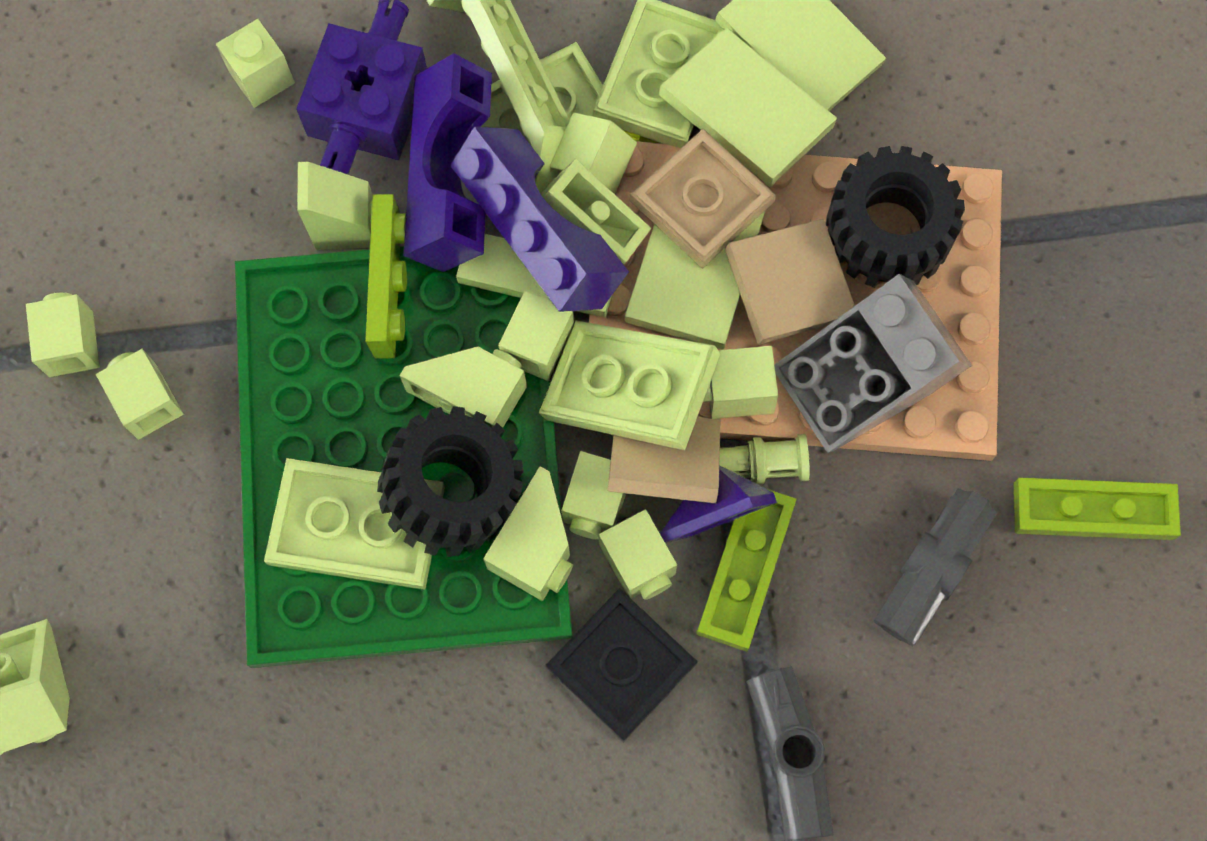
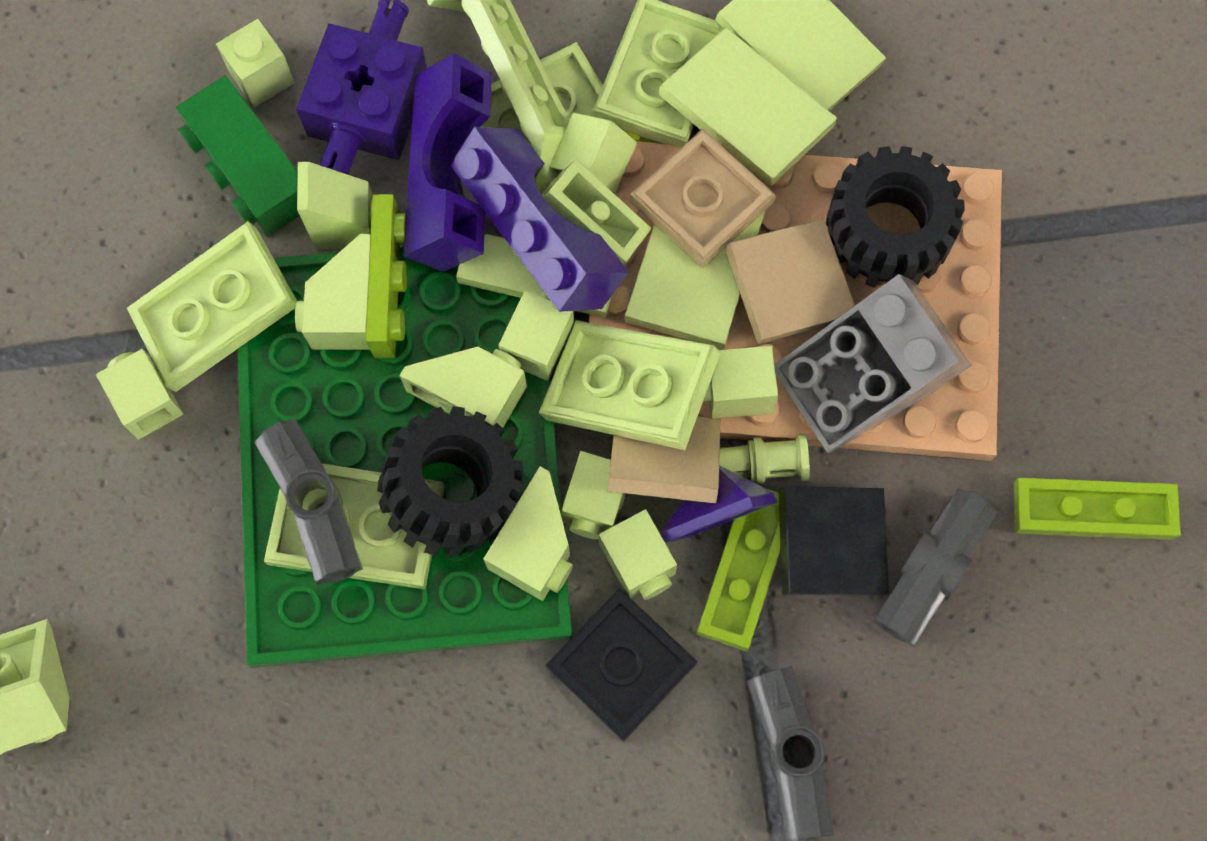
(62, 334): yellowish green brick -> none
(212, 307): none -> yellowish green tile
(241, 155): none -> green brick
(323, 530): none -> dark grey piece
(336, 300): none -> yellowish green slope
(833, 541): none -> black tile

